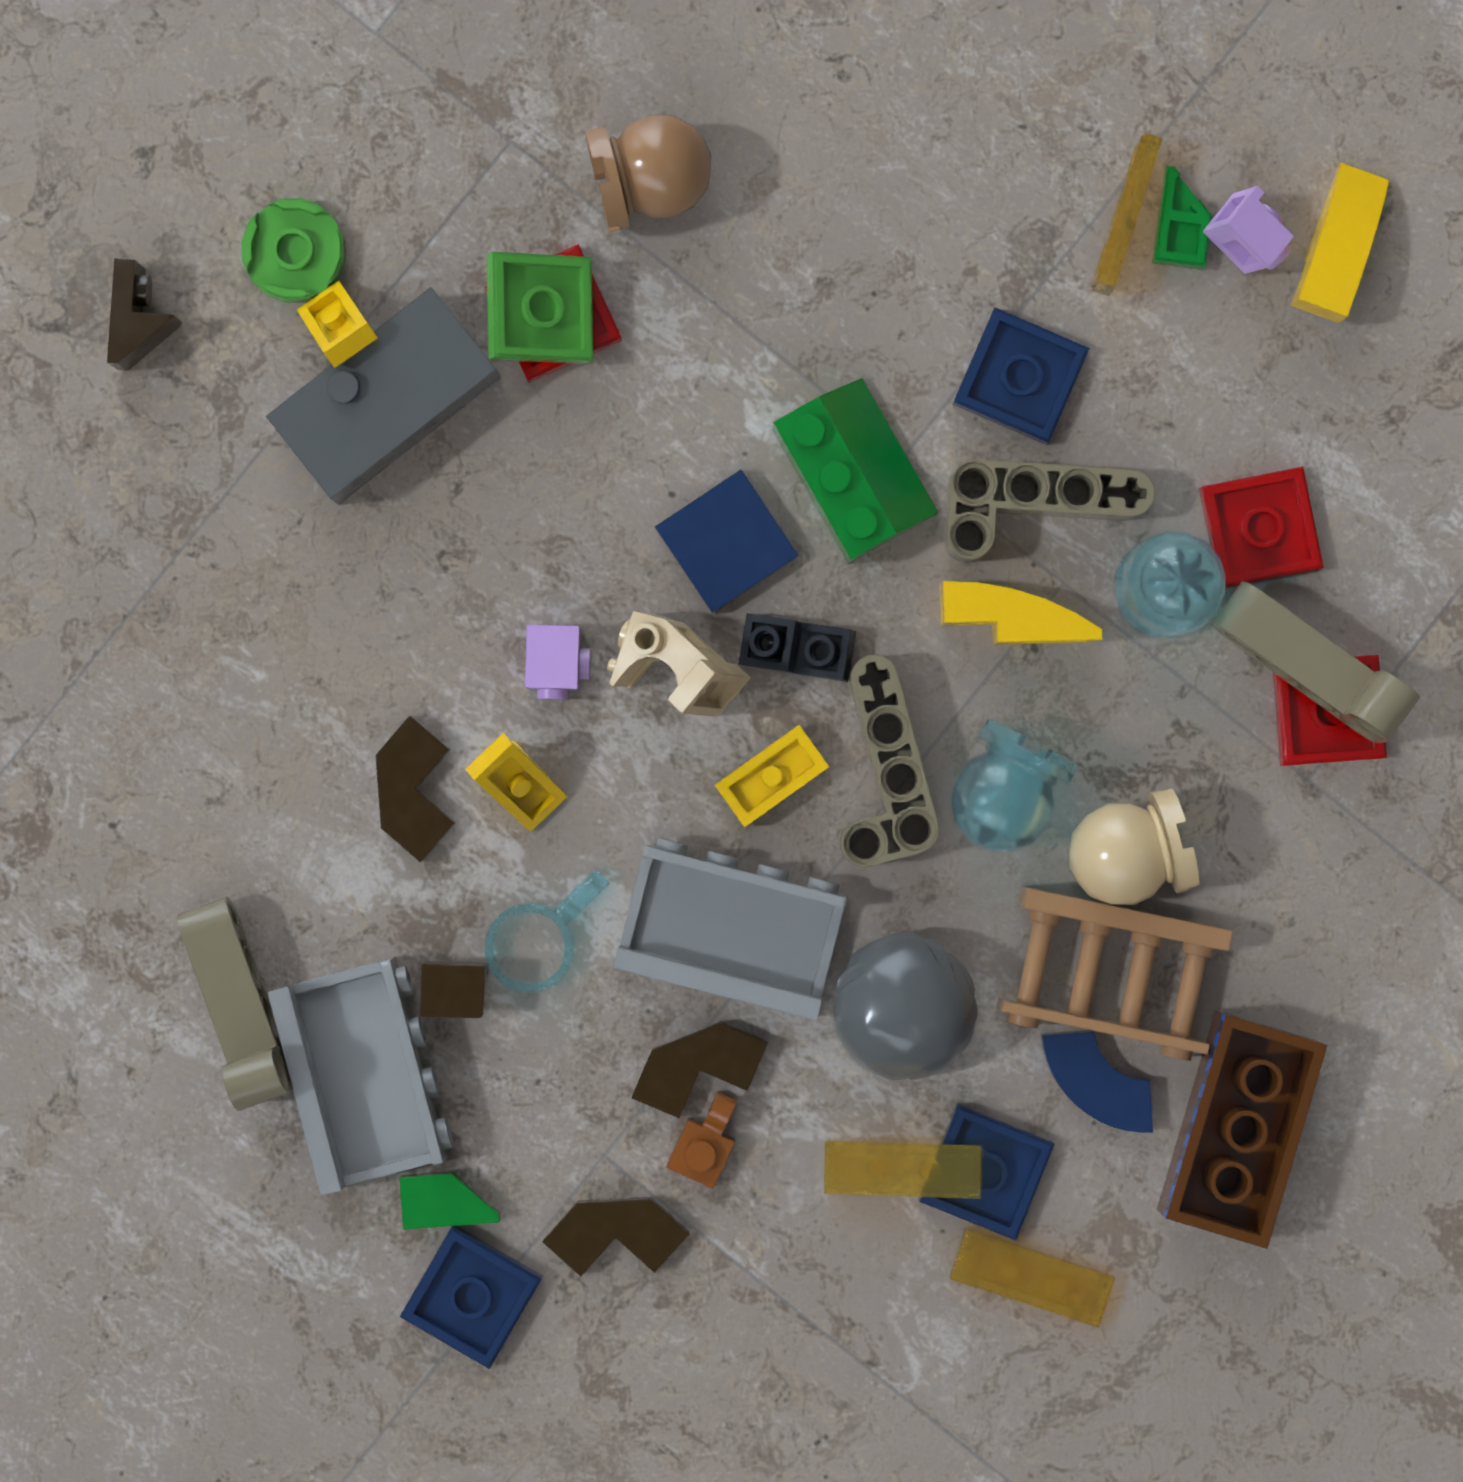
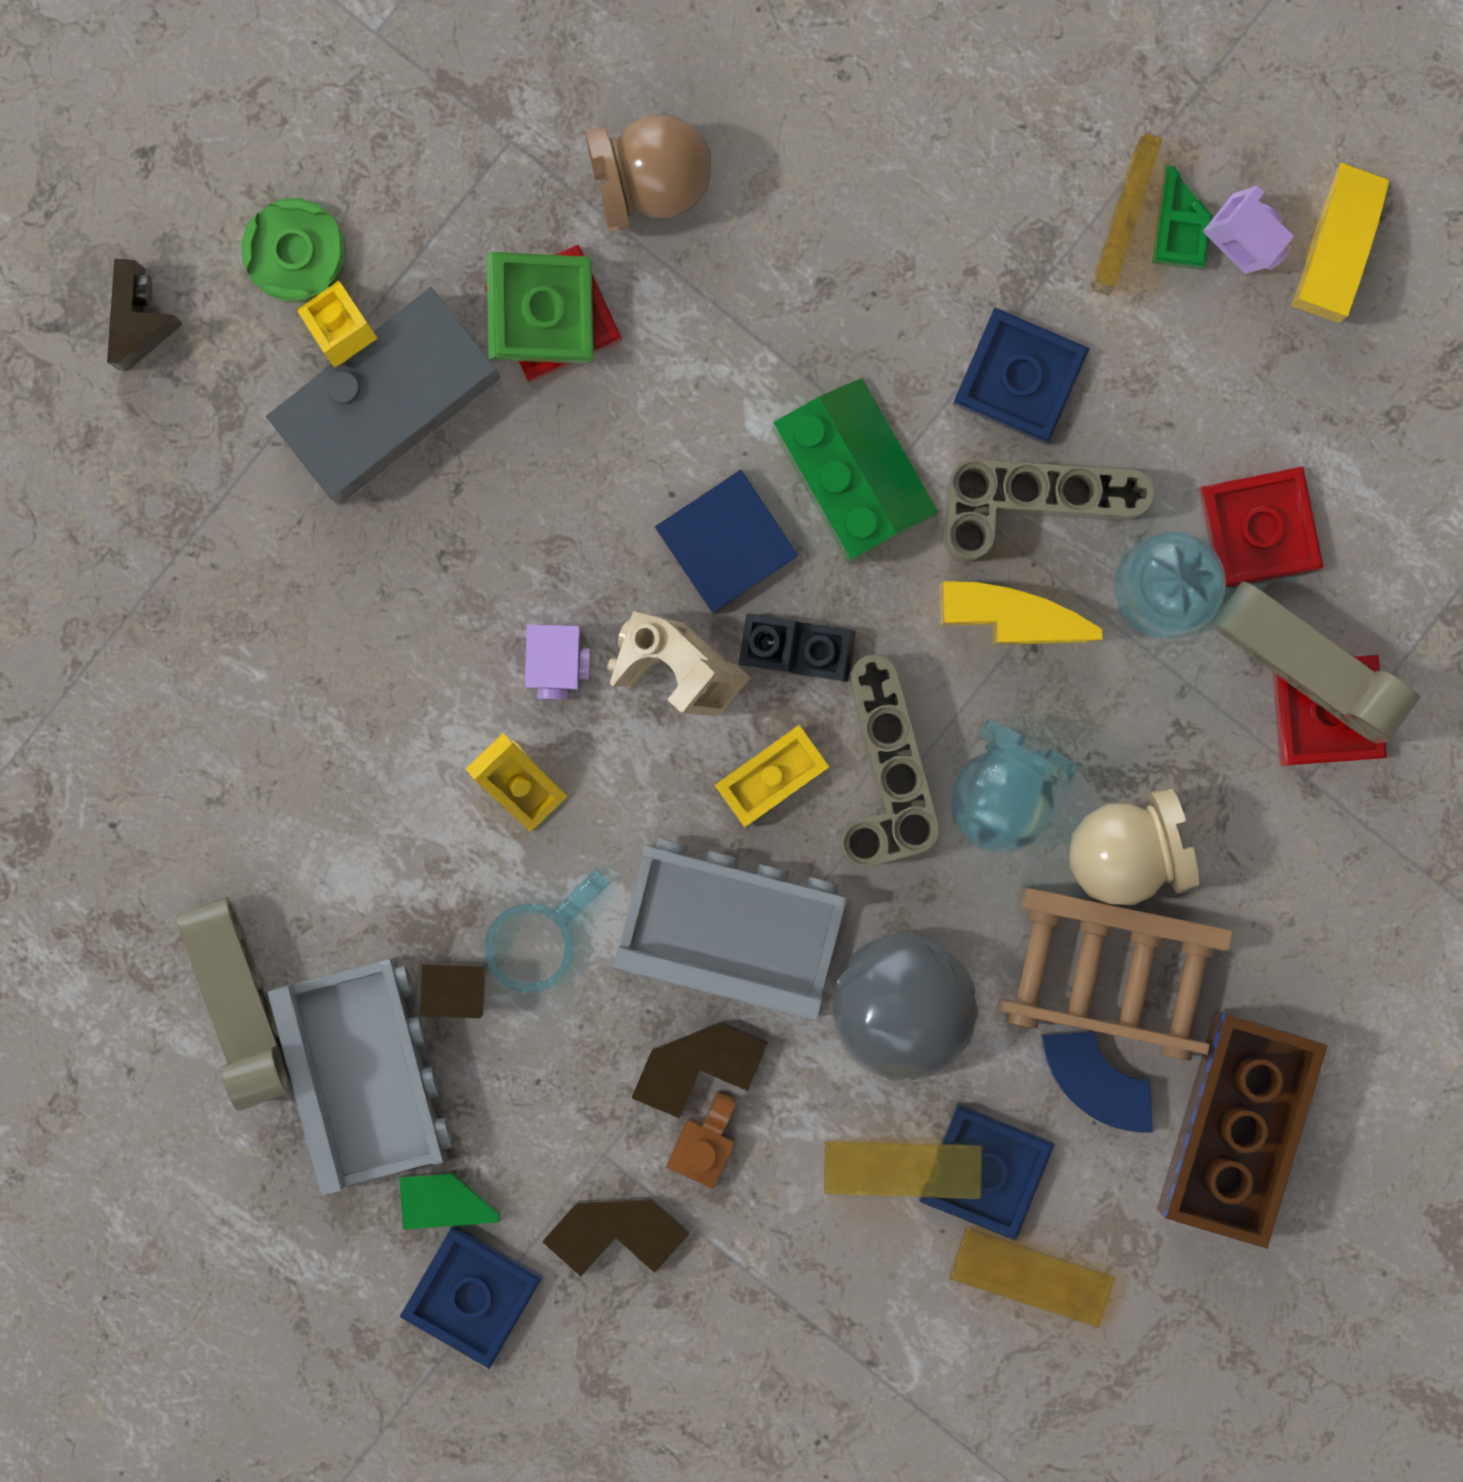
(403, 809): dark brown tile -> none

